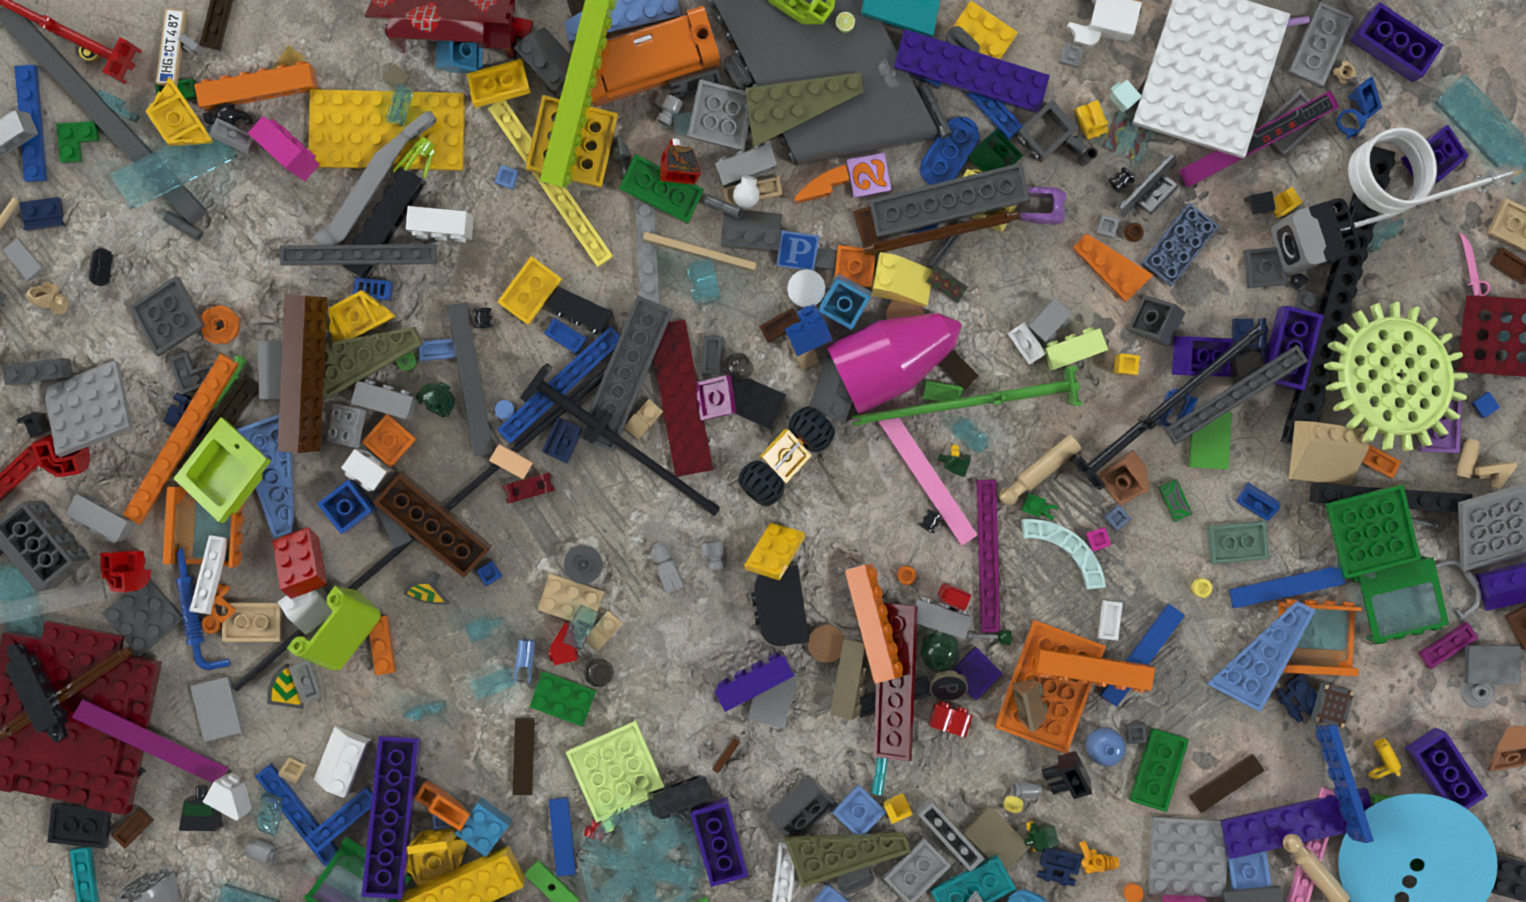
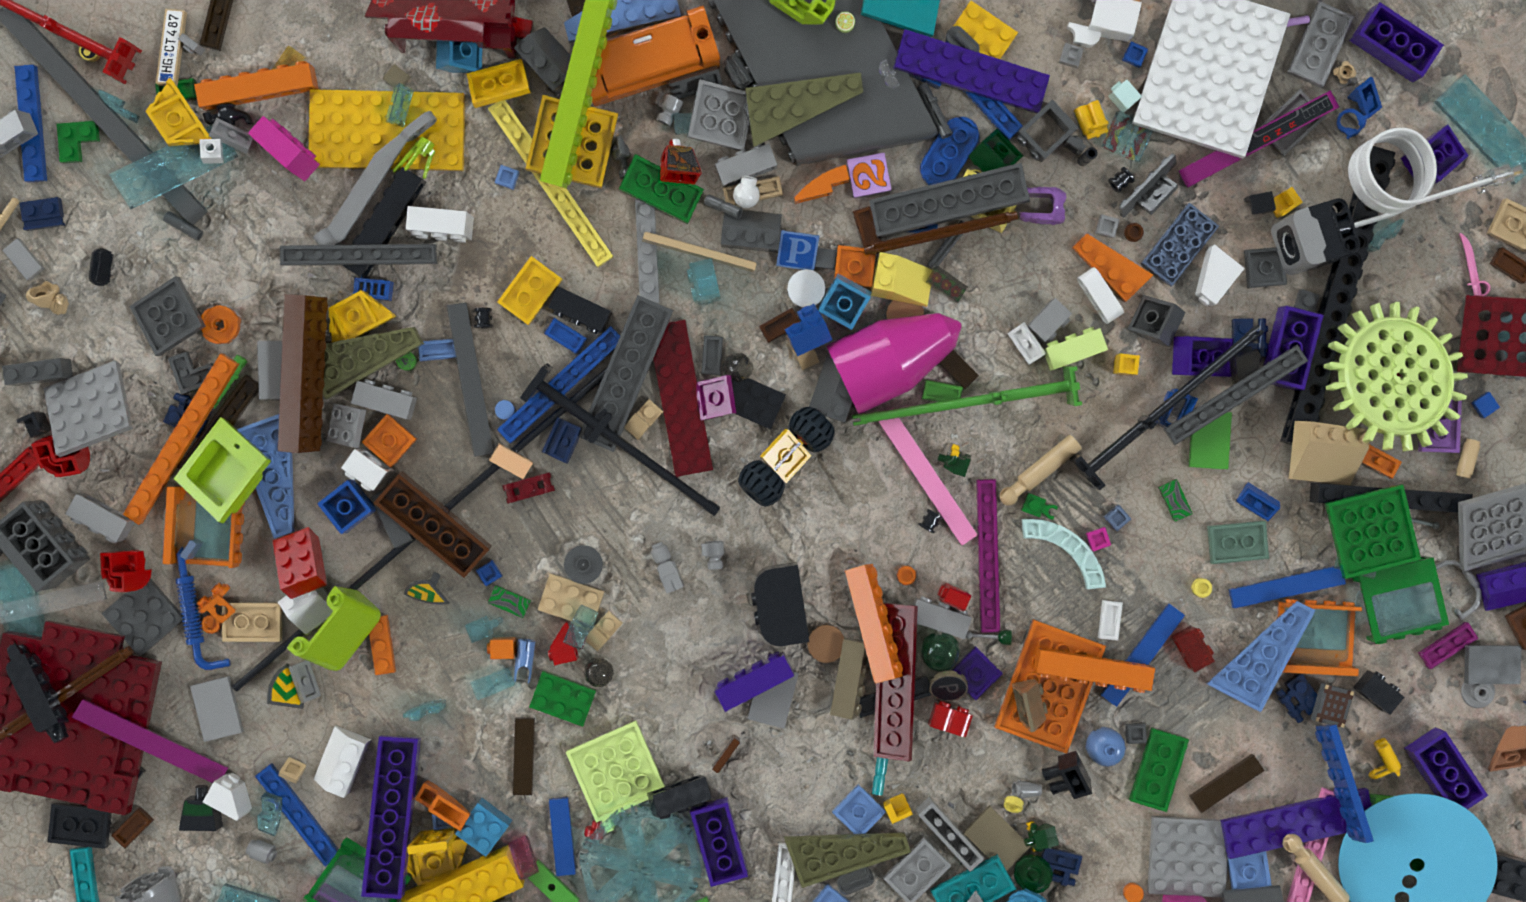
(191, 549): none -> sand blue tile
(209, 575): white tile -> none
(214, 155): none -> white plate
(340, 820): blue plate -> none
(437, 398): clear green cylinder -> none
(502, 648): none -> orange brick
(509, 601): none -> tile
(523, 857): none -> clear pink plate
(774, 551): yellow plate -> none
(801, 808): dark grey slope -> none
(977, 438): clear light blue hinge -> none
(1033, 873): none -> dark green tile
(1097, 862): light orange piece -> none
(1100, 295): none -> white beam
(1125, 478): nougat slope -> none
(1135, 54): none -> blue tile
(1193, 648): none -> clear red brick
(1216, 275): none -> white slope
(1298, 281): black hinge -> none
(1378, 692): none -> black brick
(1497, 472): tan slope -> none

